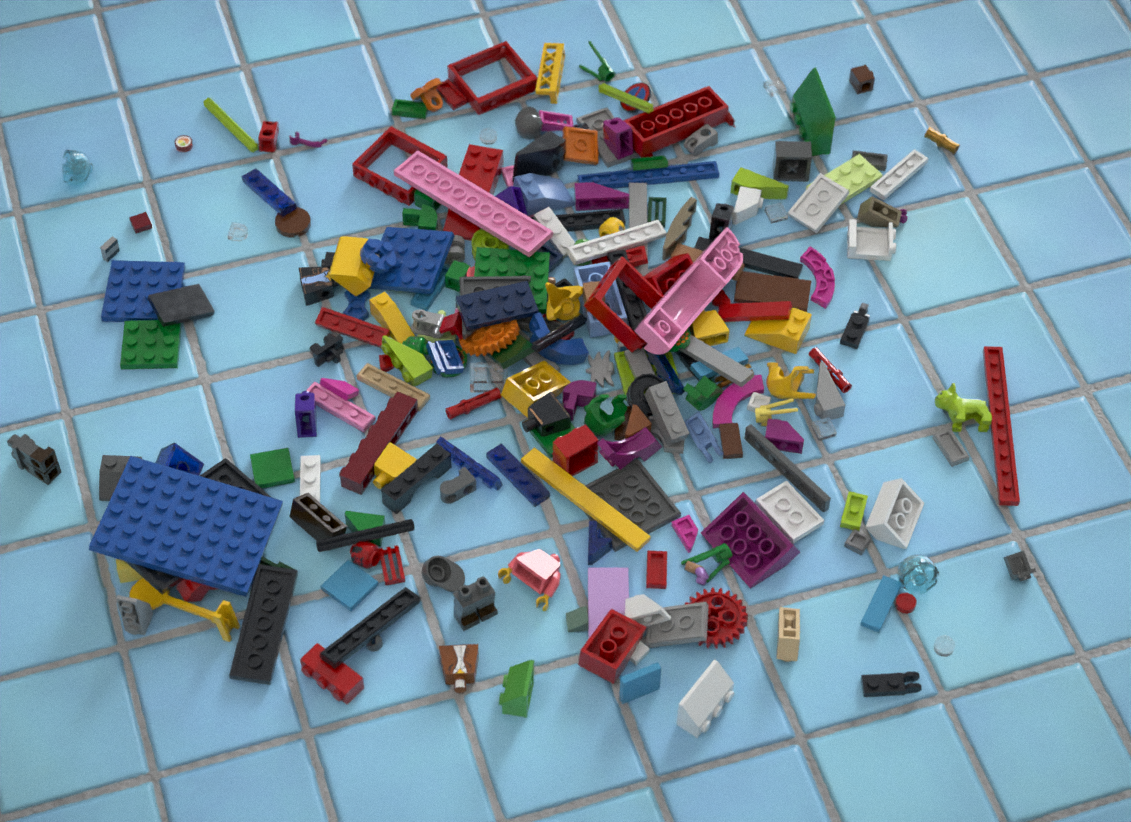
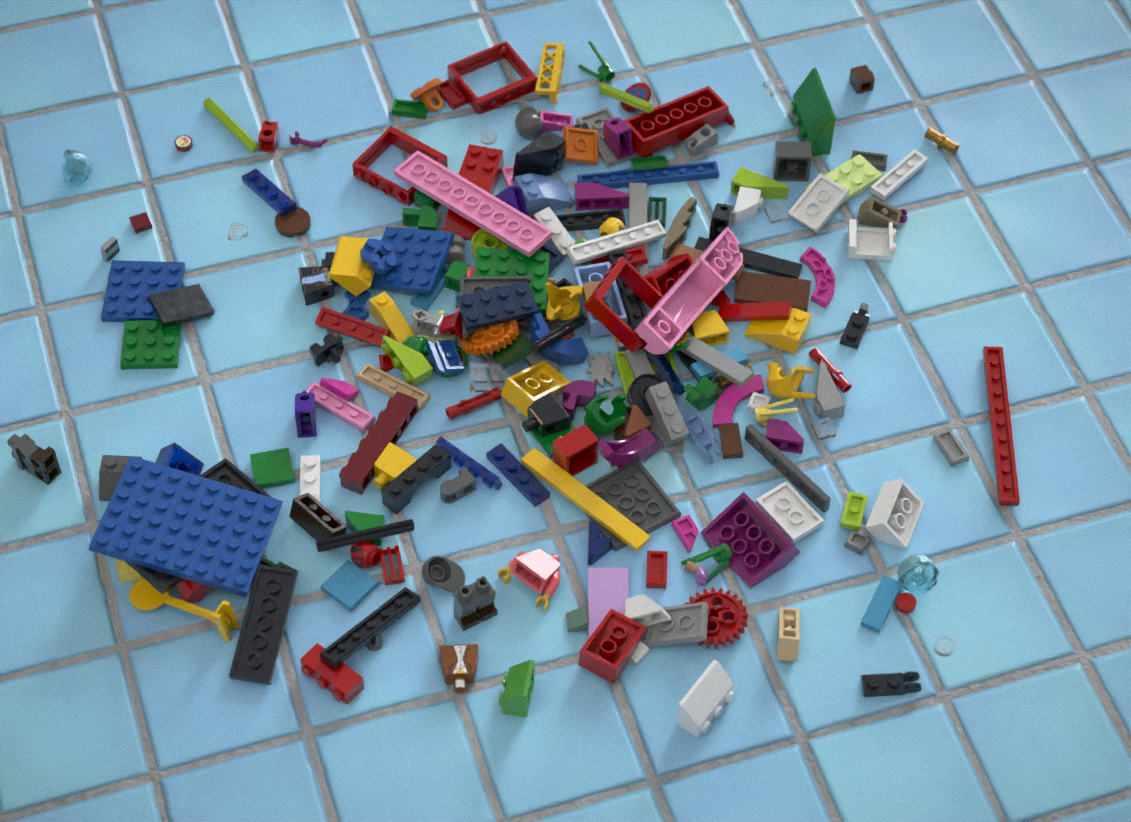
(134, 614): light grey slope -> none
(640, 683): dark azure tile -> none
(963, 409): lime animal -> none
(1018, 566): dark grey bracket -> none

